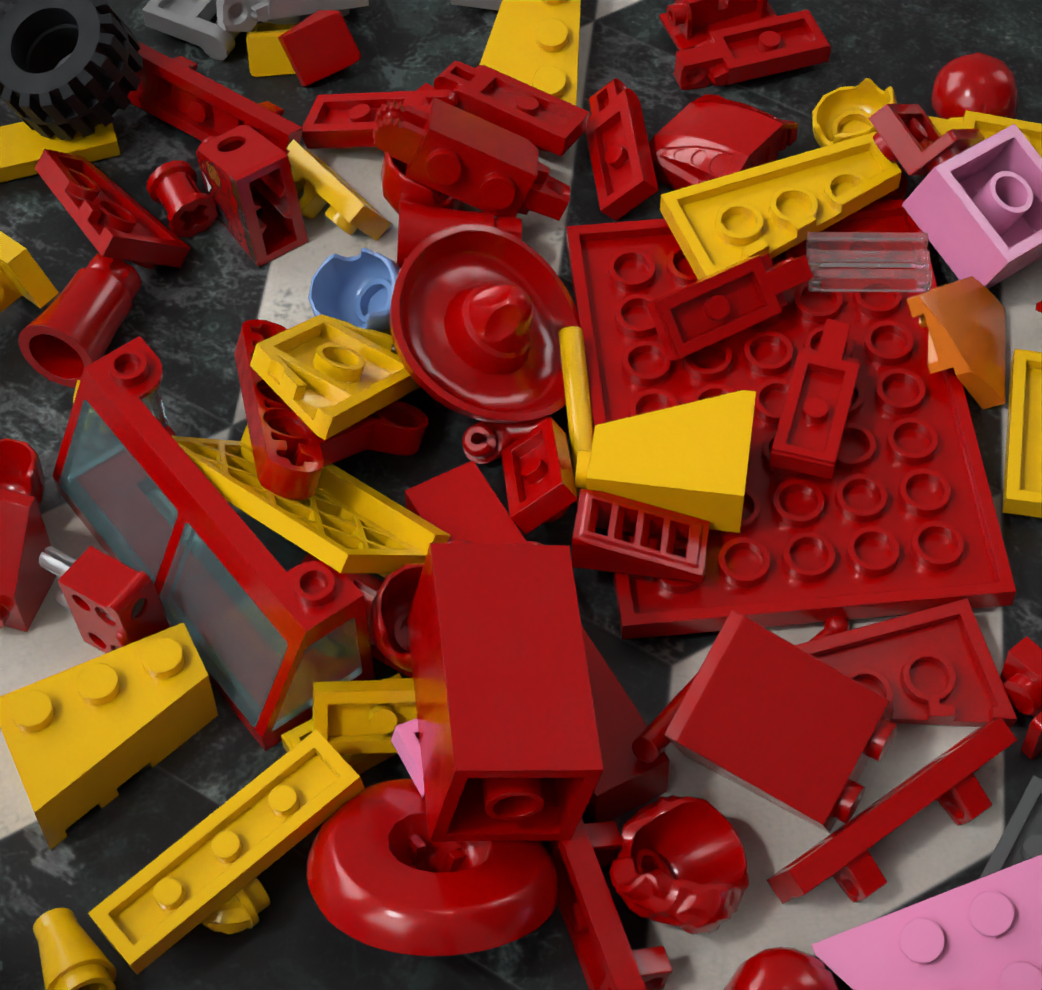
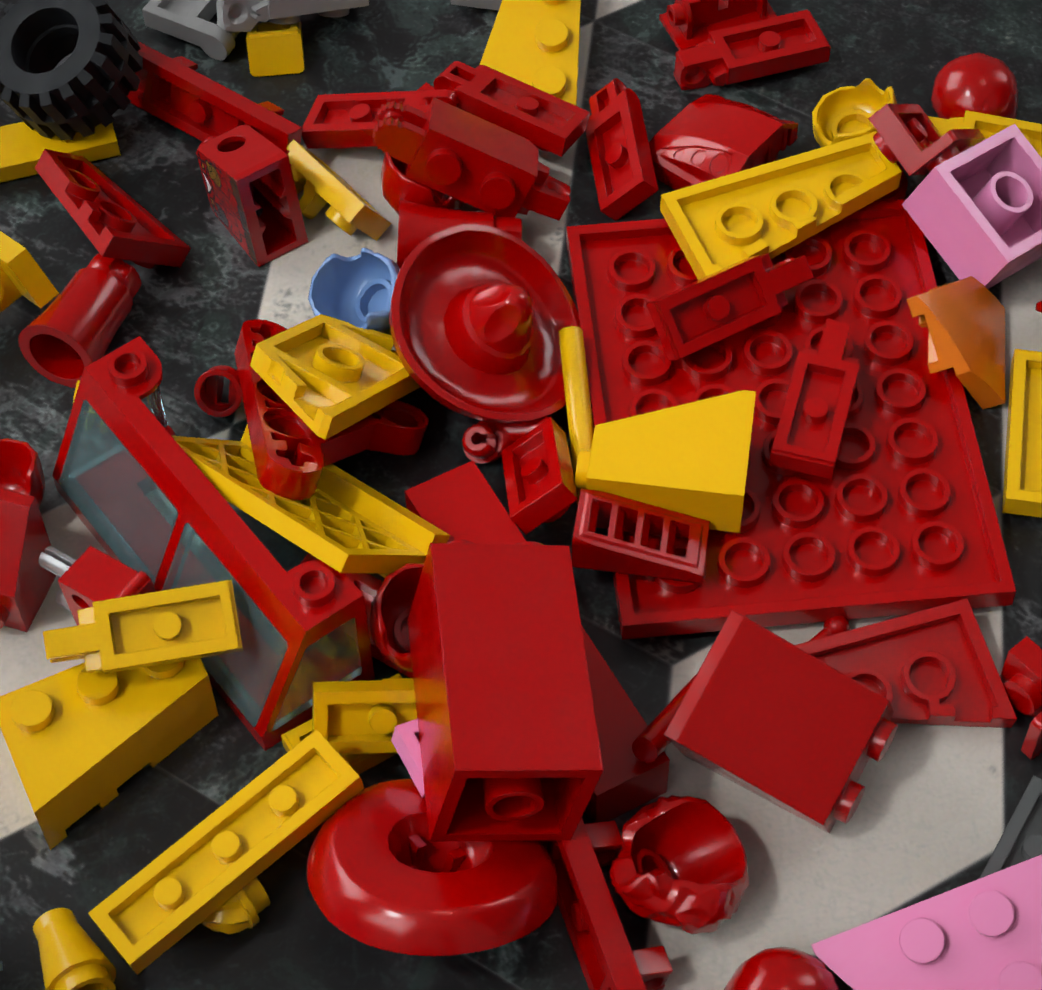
(151, 629): none -> yellow hinge
(186, 205): red bush -> none
(209, 391): none -> red hinge
(320, 46): red slope -> none
(845, 851): red hinge -> none
(867, 254): clear tile -> none

